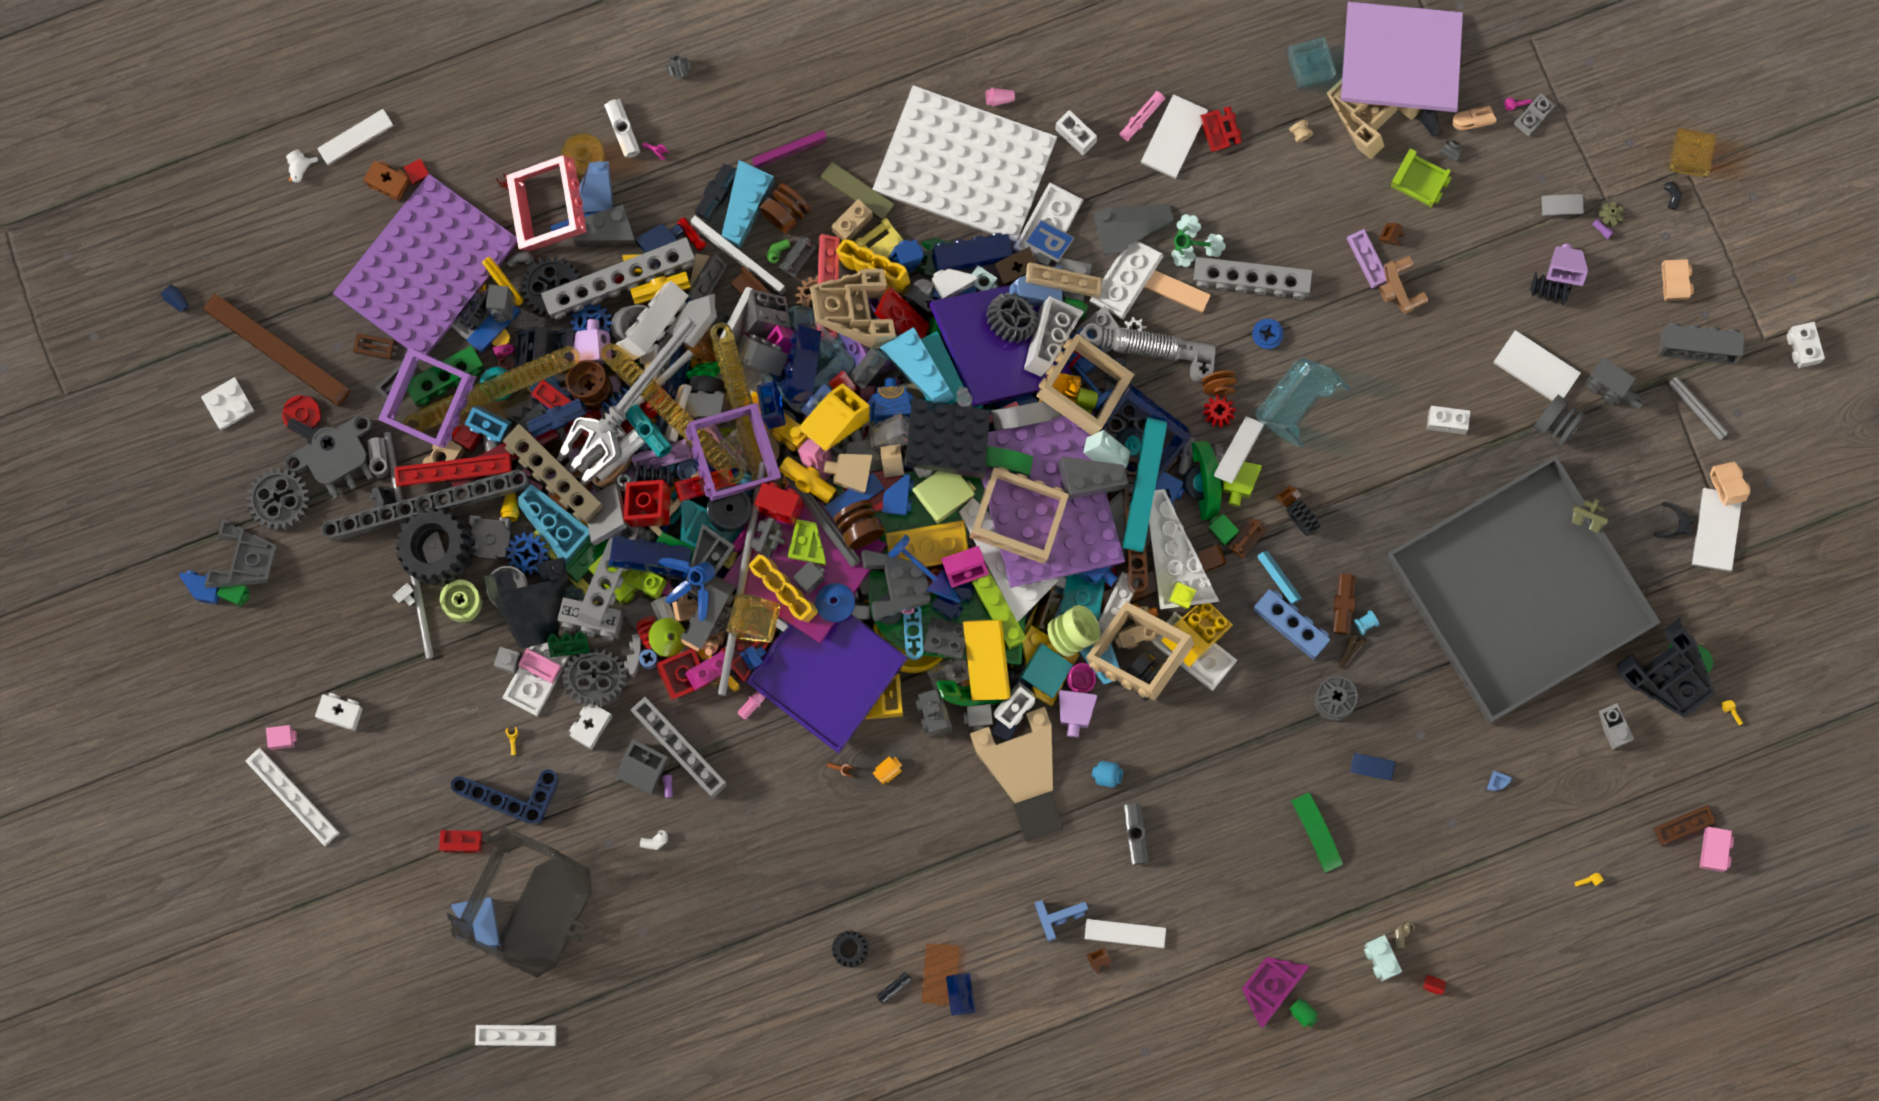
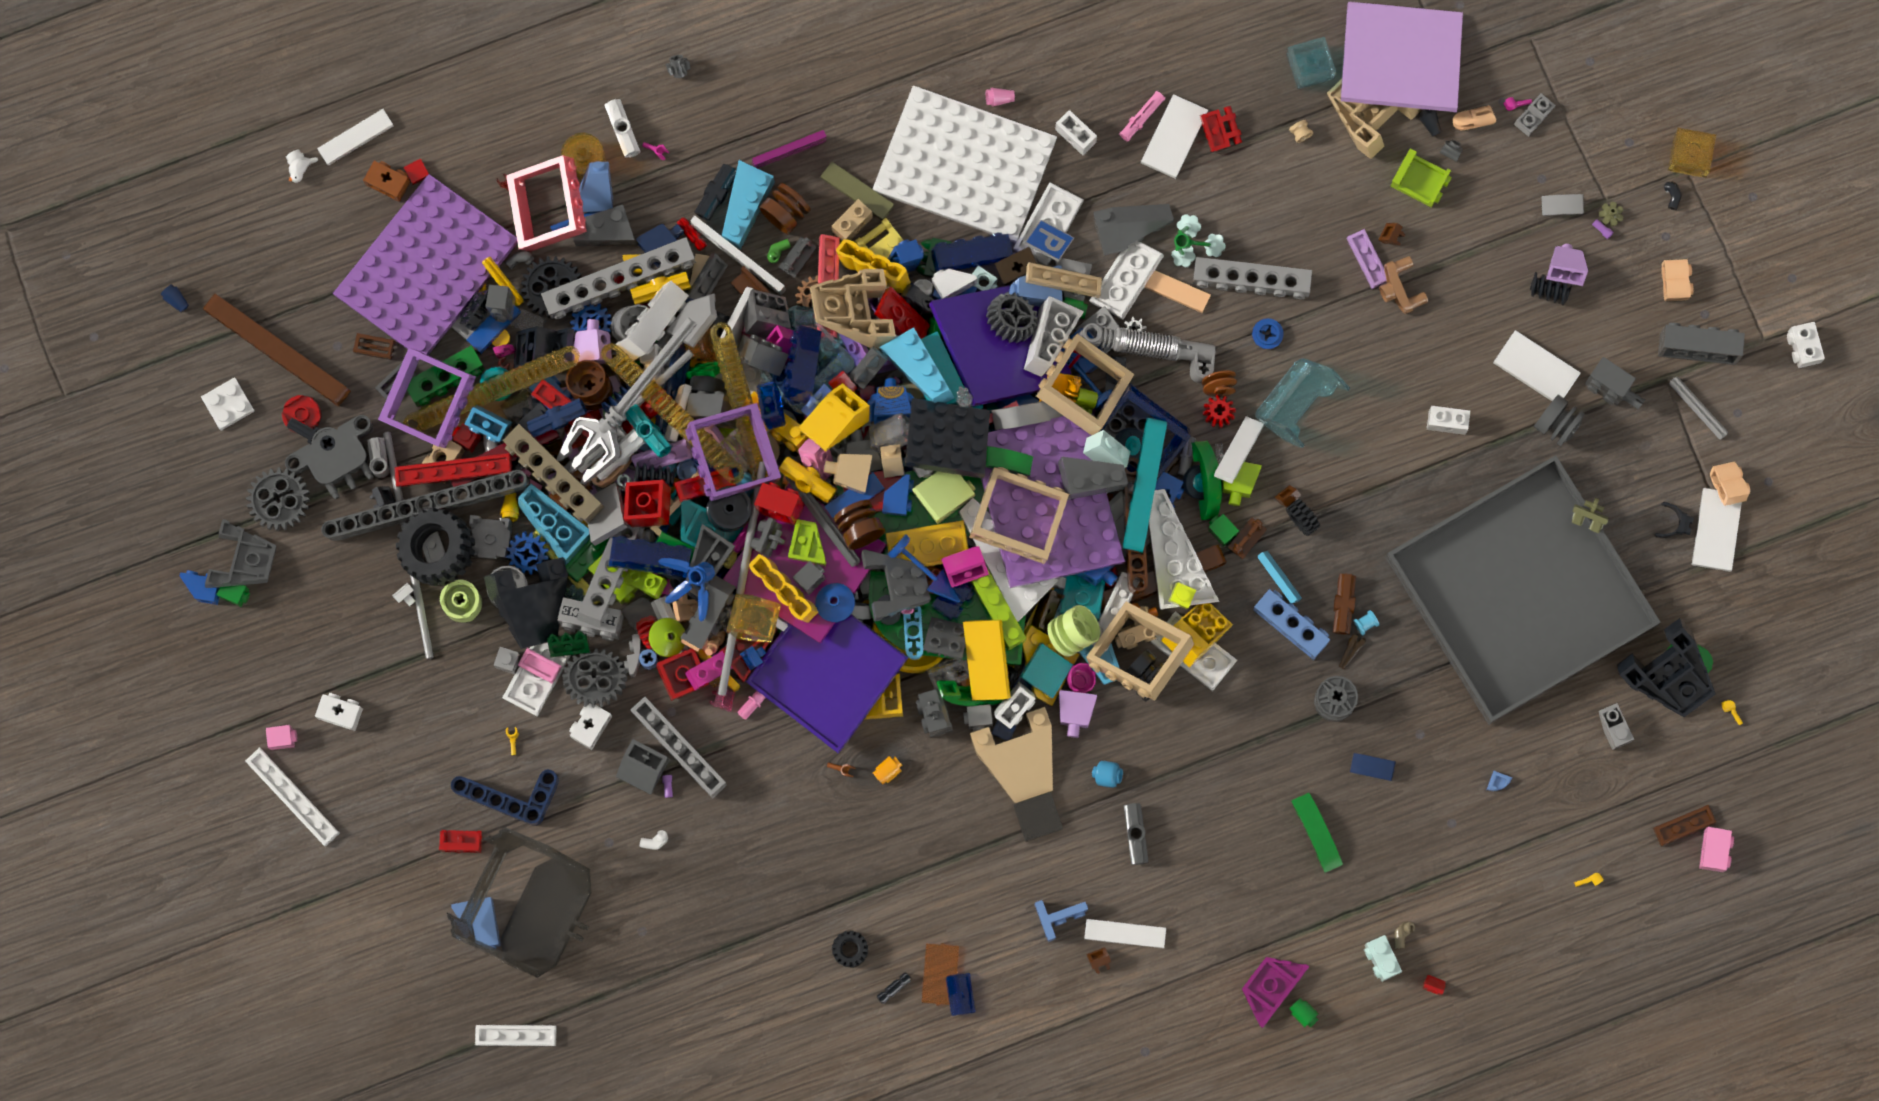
(723, 702): none -> clear pink tile

